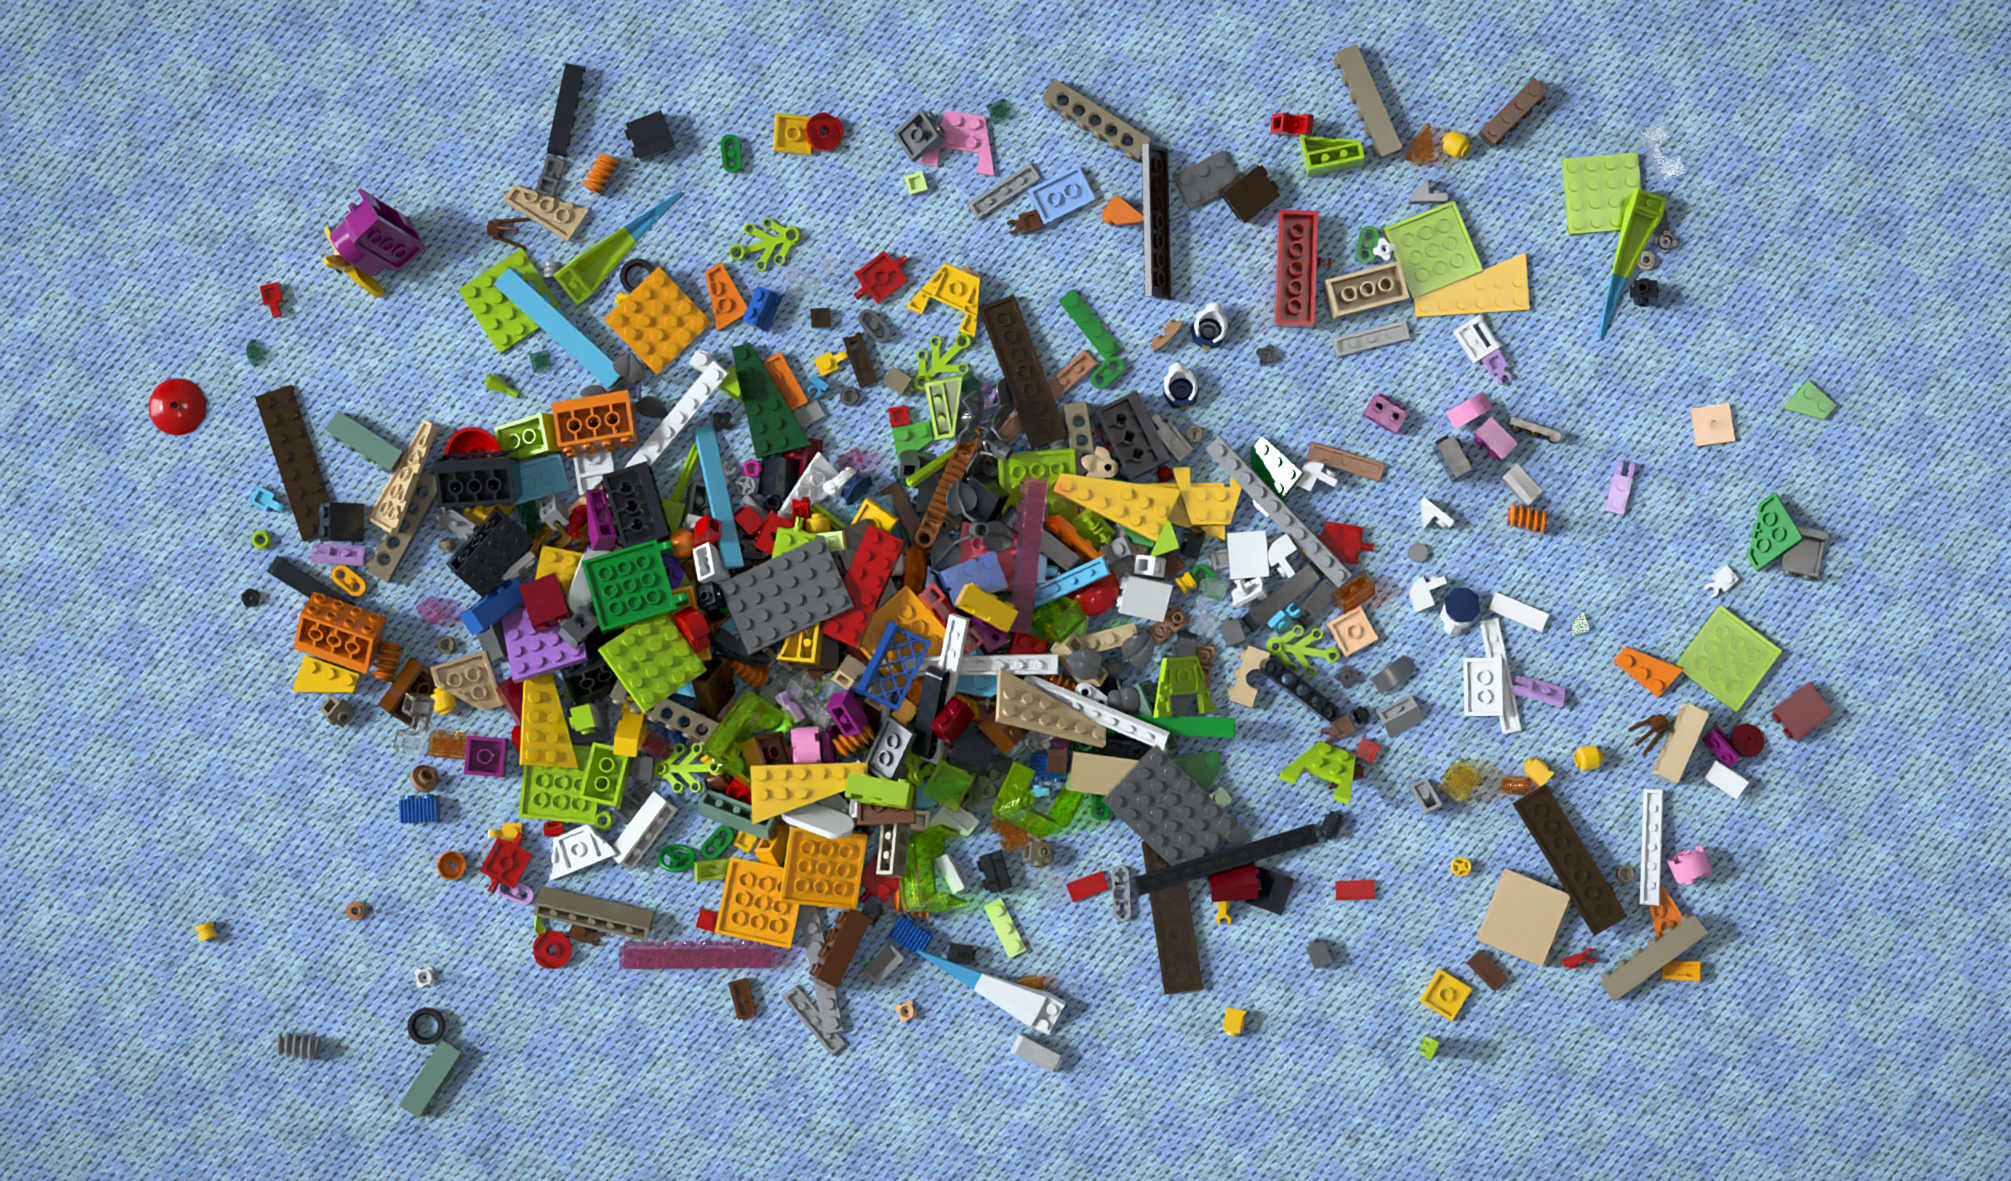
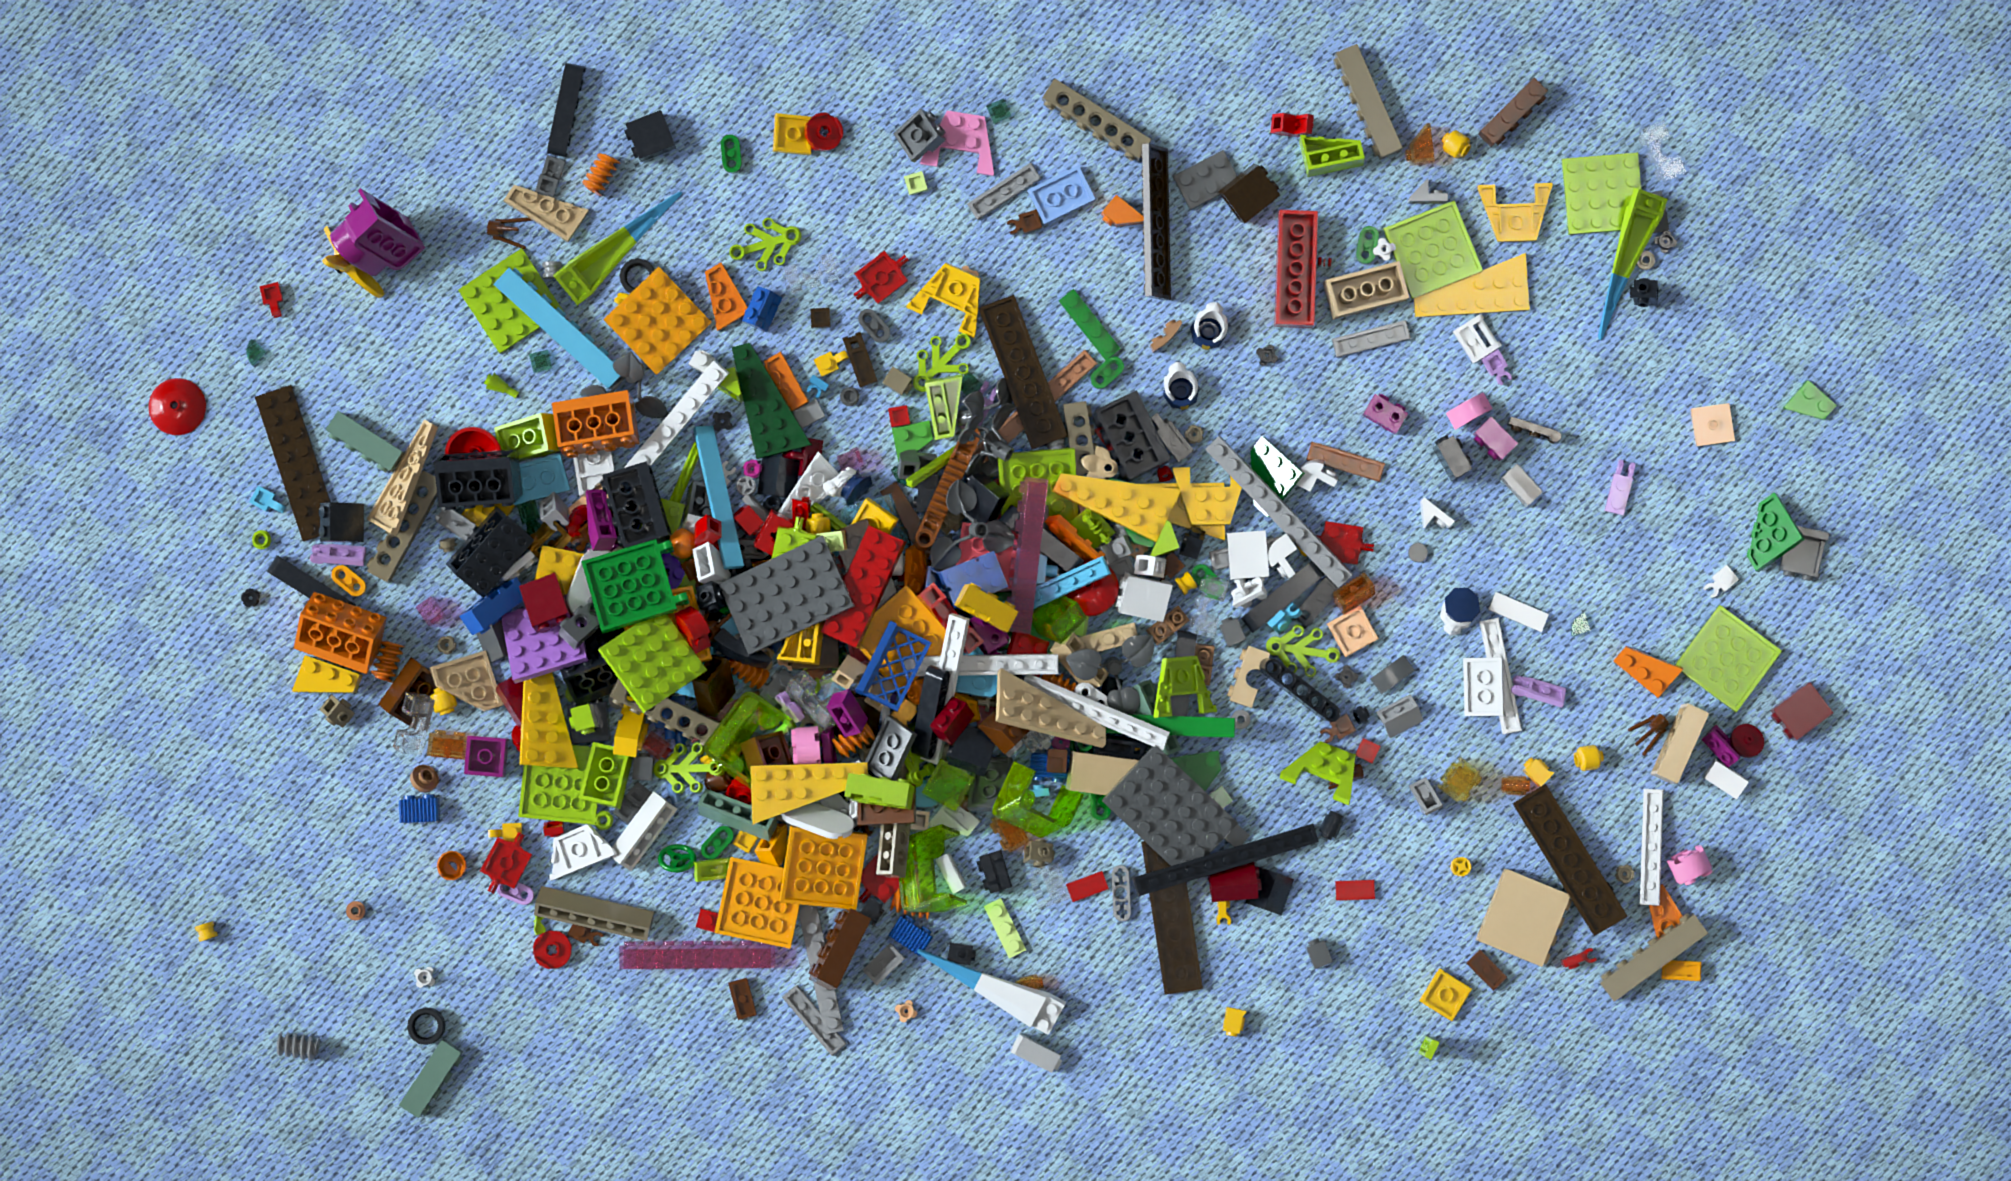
(1246, 719): none -> light grey plate
(1420, 594): white brick -> none
(1515, 221): none -> yellow wing
(1527, 518): orange piece -> none

